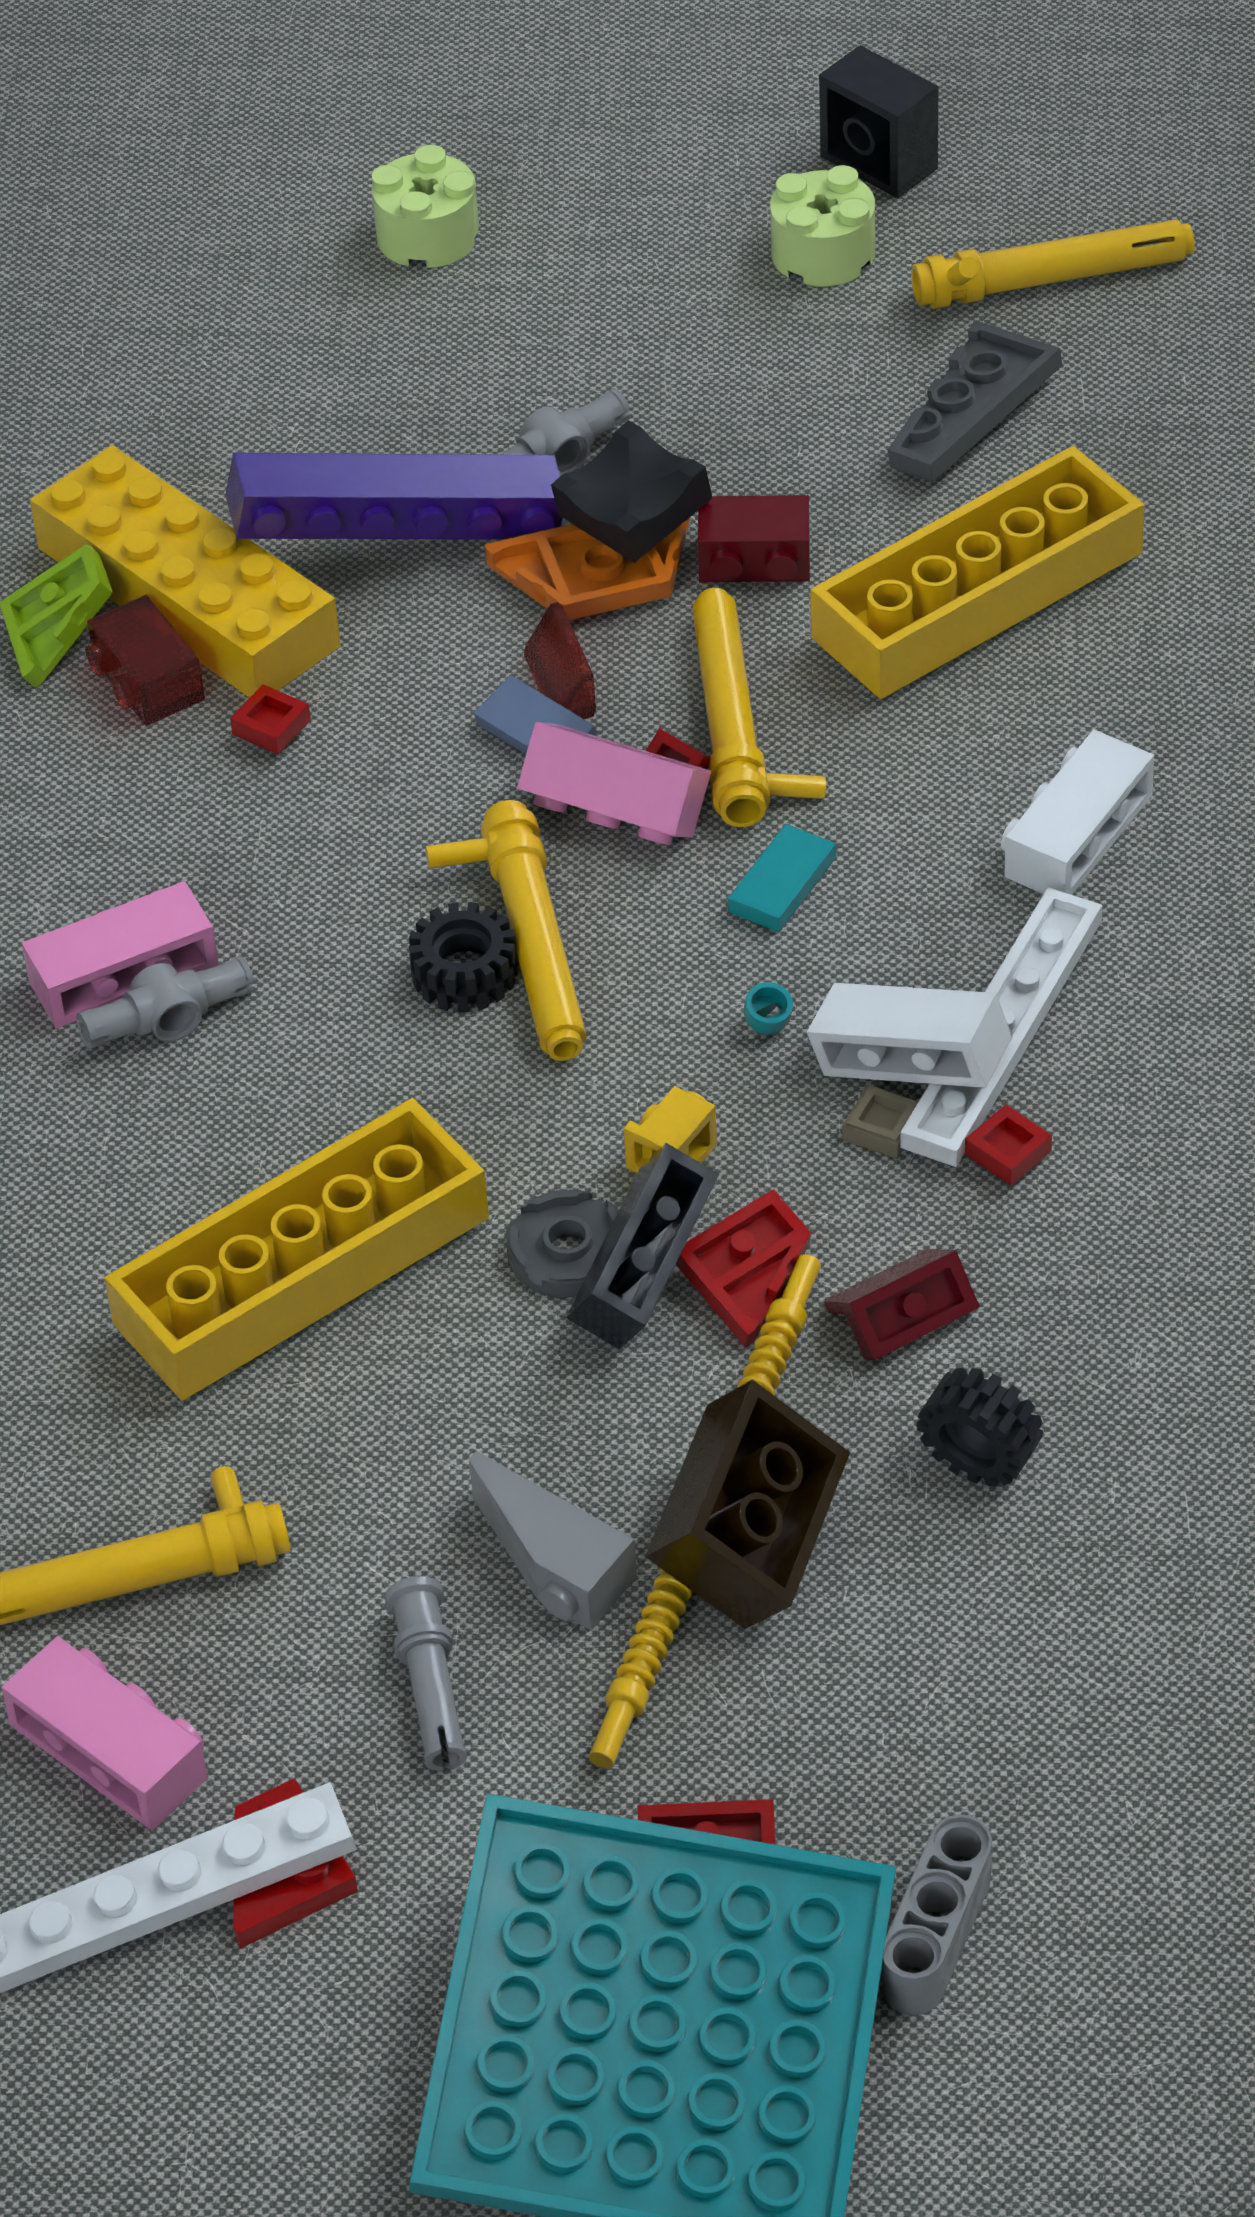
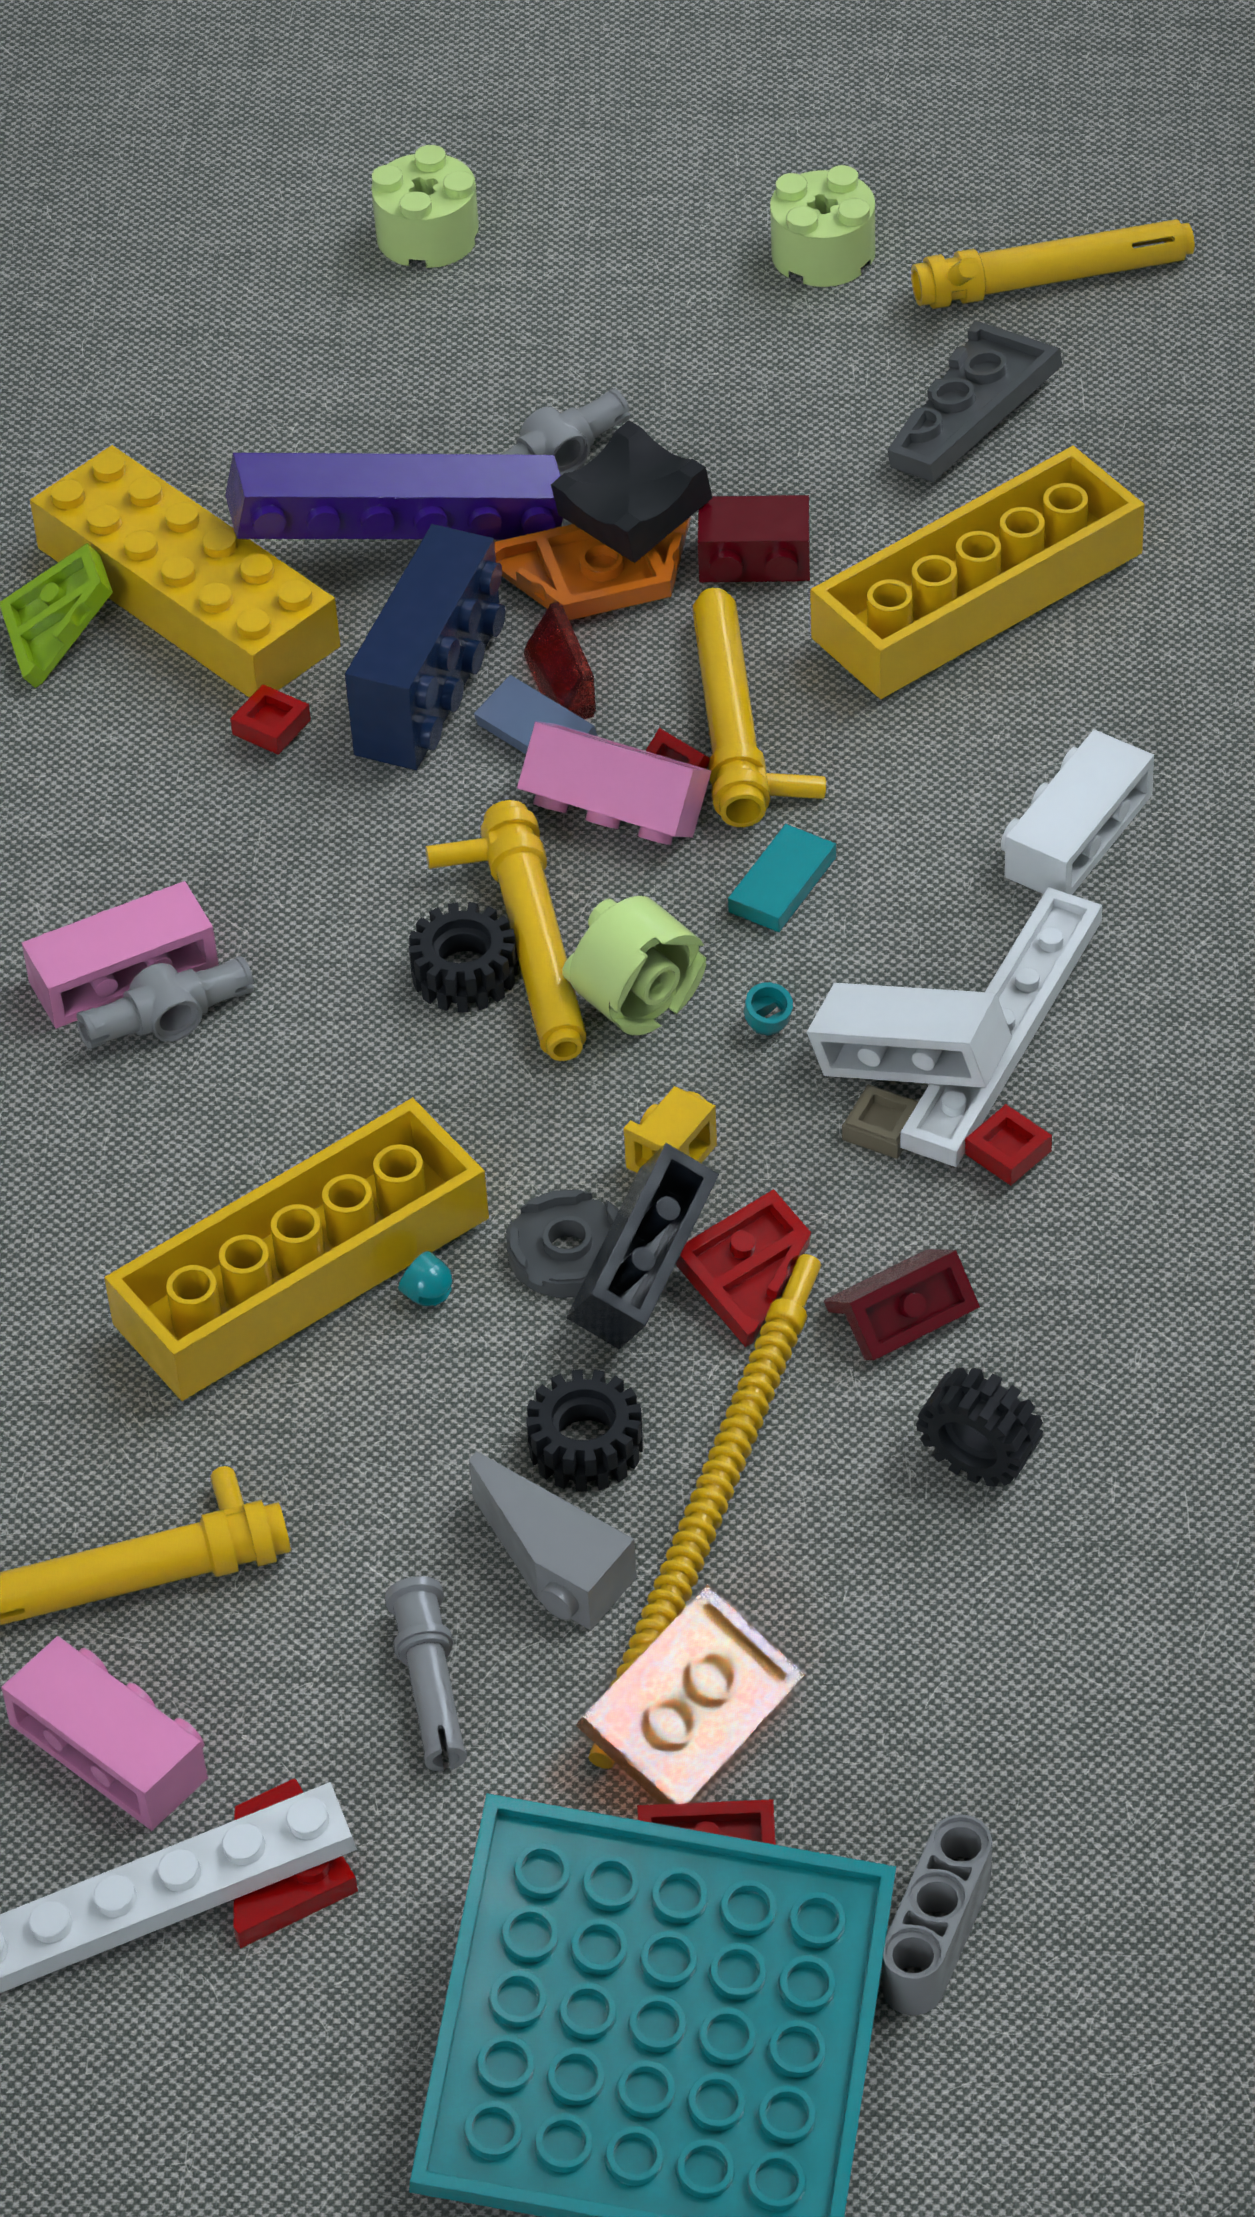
(144, 660): clear red brick -> none
(424, 647): none -> dark blue brick
(426, 1280): none -> teal hinge
(577, 1402): none -> black tyre
(635, 963): none -> yellowish green brick
(690, 1699): none -> clear orange plate
(748, 1505): dark brown brick -> none
(879, 121): black brick -> none

